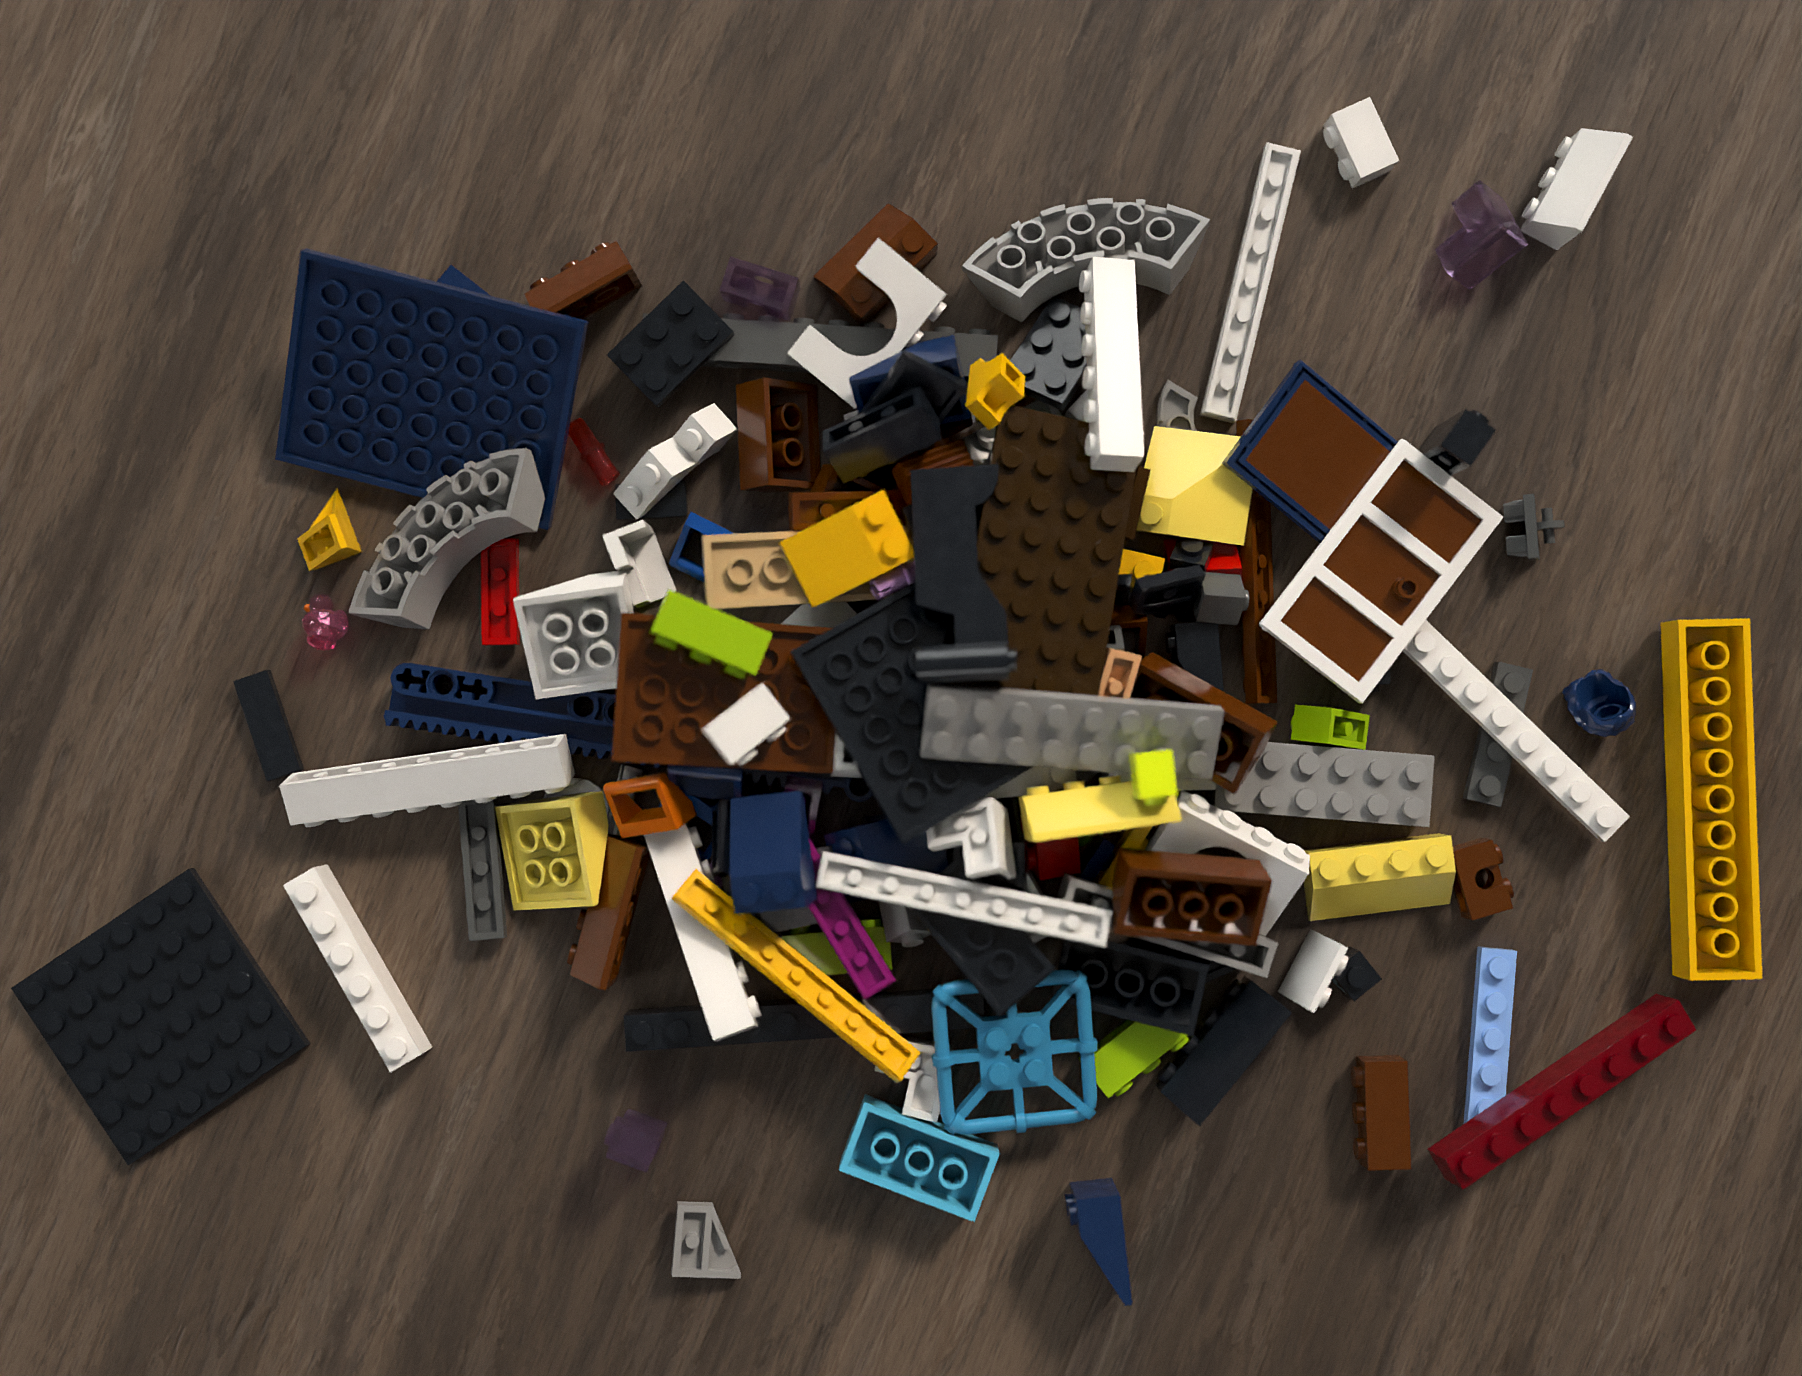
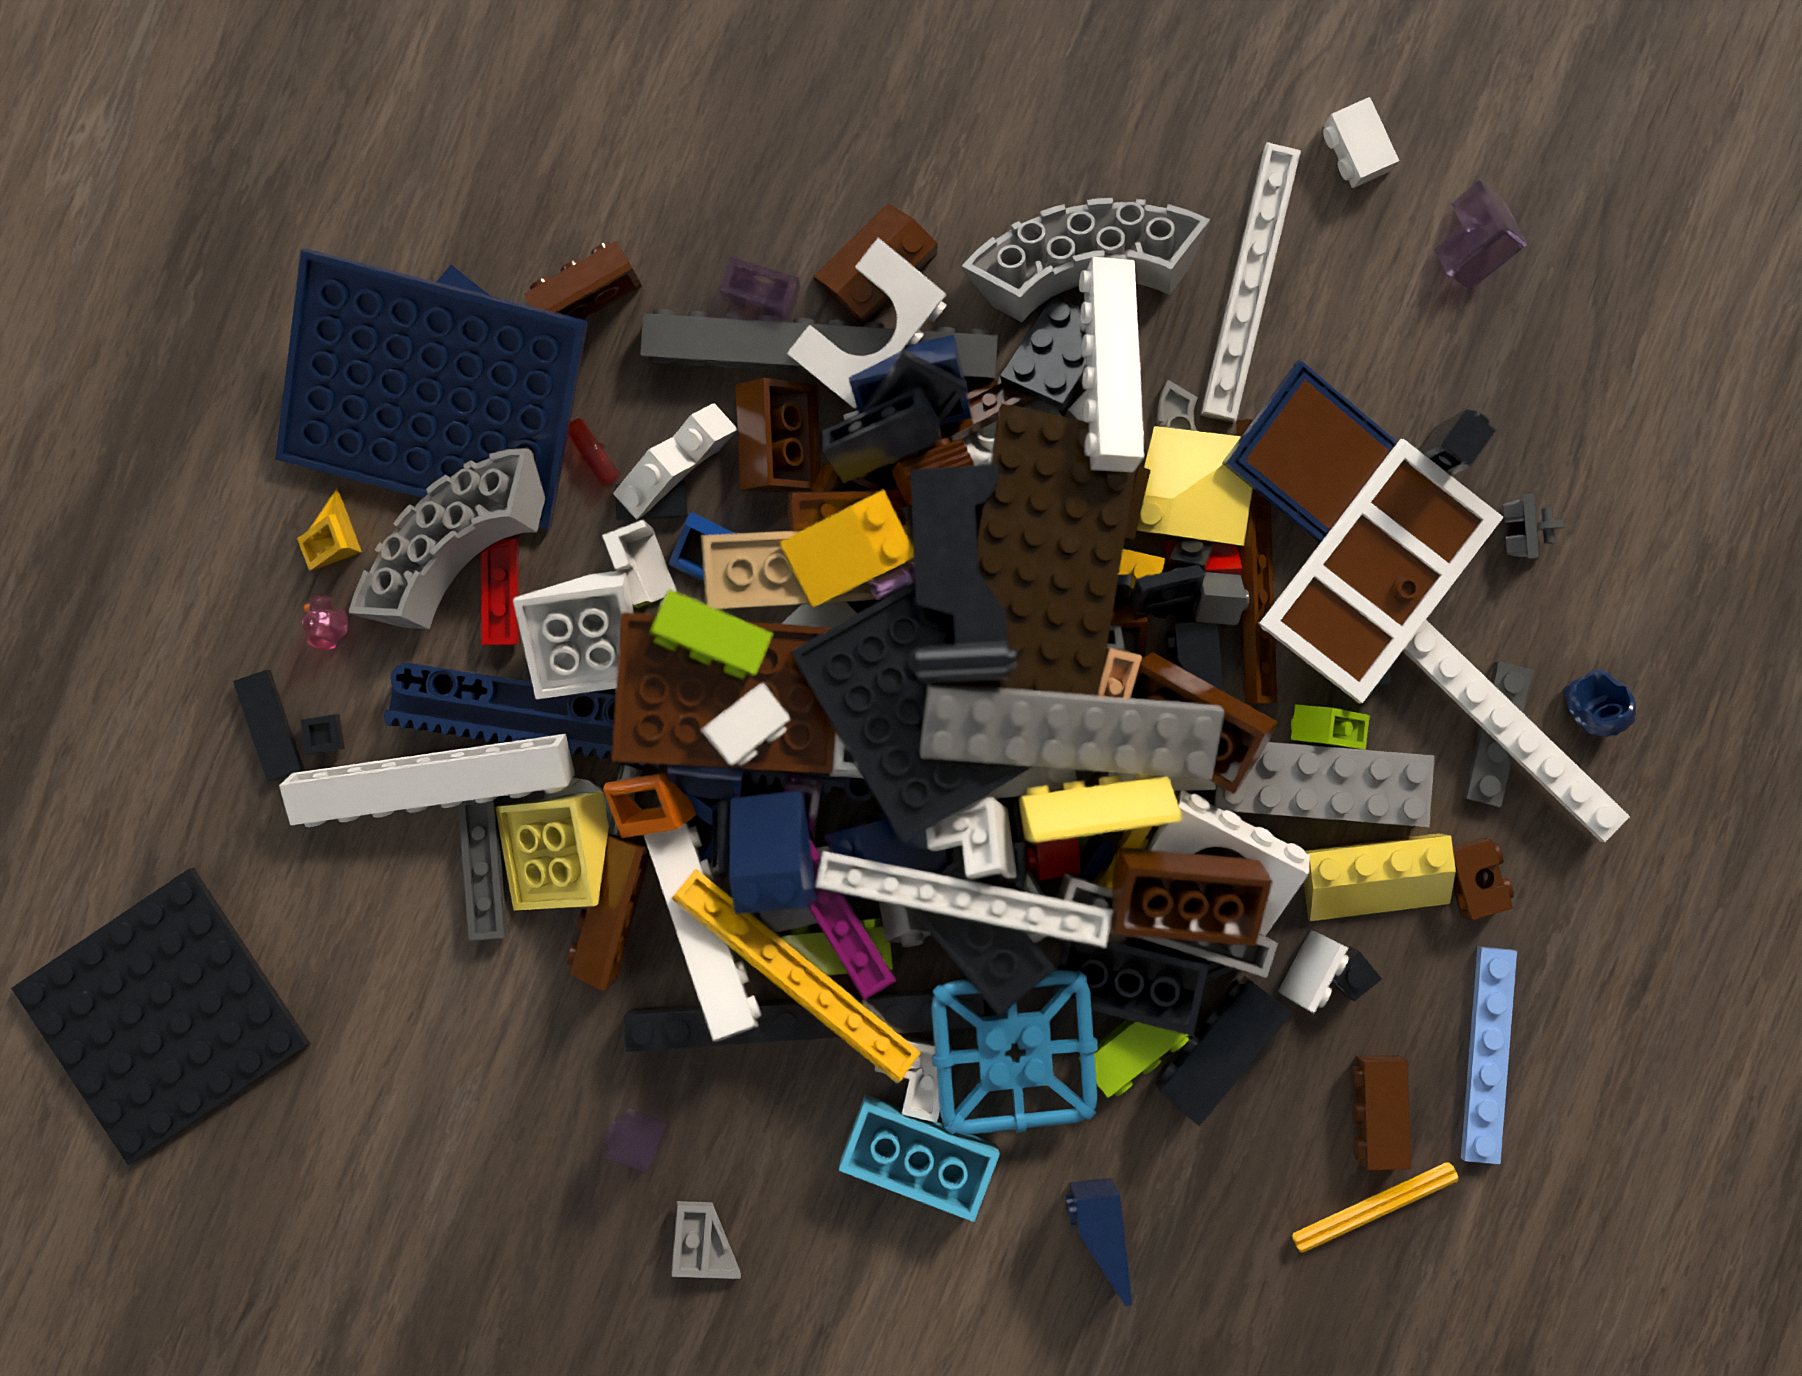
(322, 734): none -> black plate
(357, 966): white brick -> none
(670, 344): black plate -> none
(993, 389): yellow brick -> none
(1153, 776): neon yellow brick -> none
(1375, 1207): none -> yellow axle
(1561, 1090): dark red brick -> none
(1573, 185): white slope -> none
(1711, 799): yellow brick -> none

